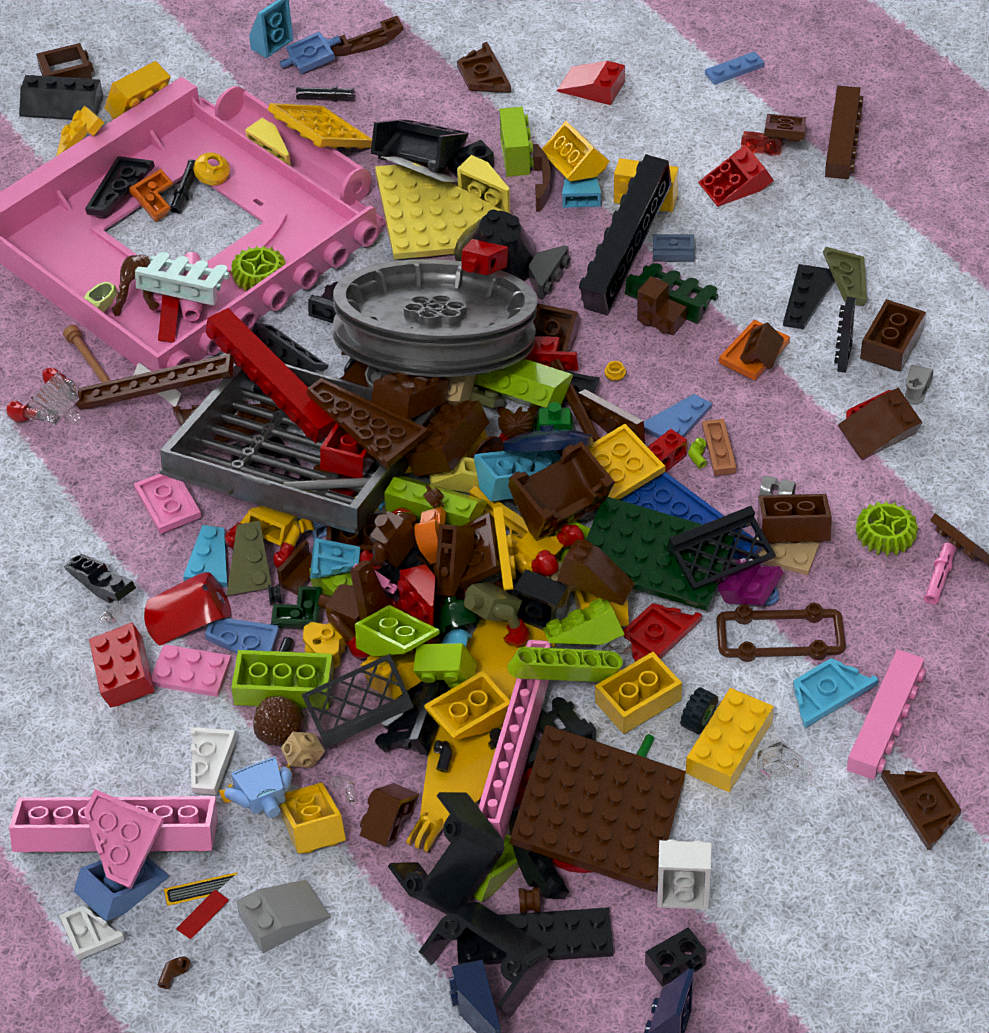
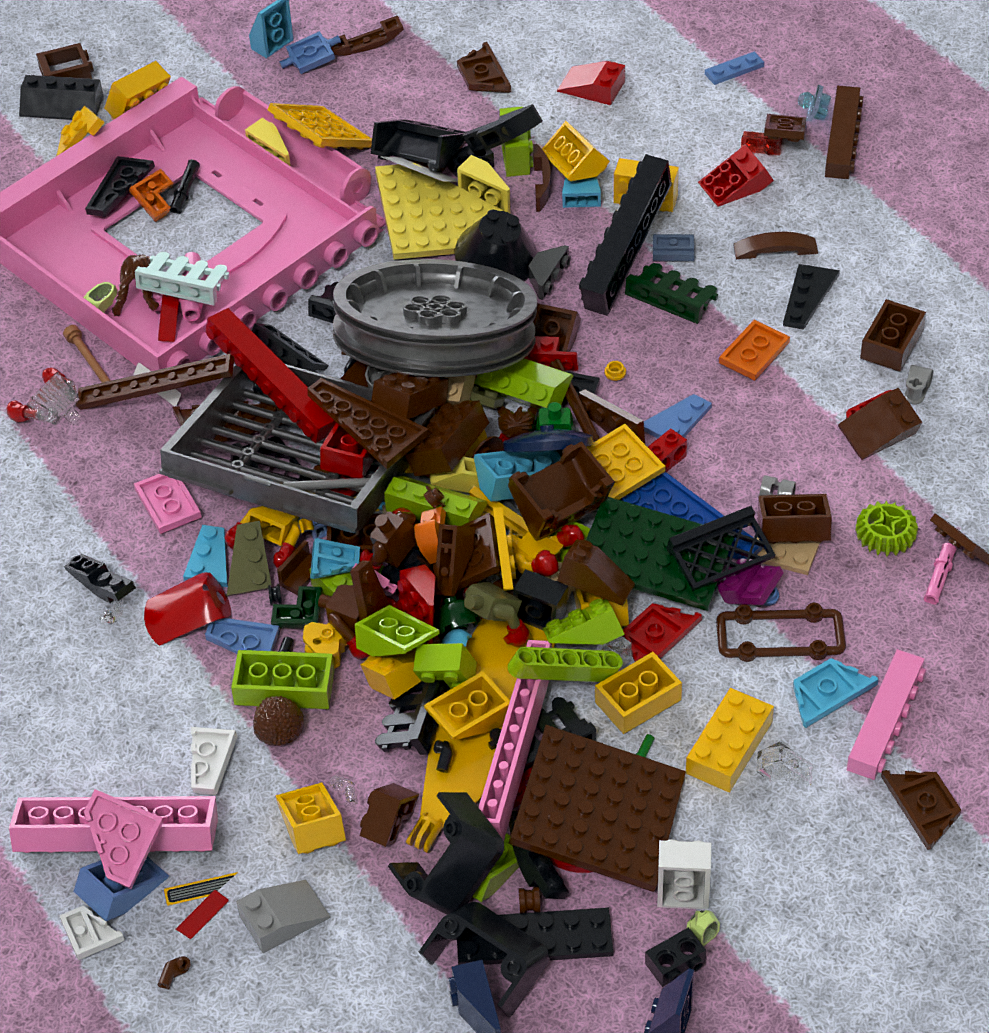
(121, 665): brick -> none
(190, 670): bright pink plate -> none
(211, 174): yellow piece -> none
(255, 265): lime gear -> none
(259, 787): light blue torso -> none
(302, 749): tan brick -> none
(325, 93): black pin -> none
(366, 720): black fence -> none
(483, 257): red torso -> none
(503, 130): none -> black slope
(657, 309): reddish brown brick -> none
(696, 451): lime arm -> none
(699, 710): black wheel -> none
(704, 926): none -> yellowish green rock
(719, 447): nougat plate -> none
(762, 344): reddish brown panel -> none
(775, 242): none -> reddish brown slope
(815, 103): none -> clear light blue hips
(845, 328): black wing -> none
(848, 273): olive wing -> none

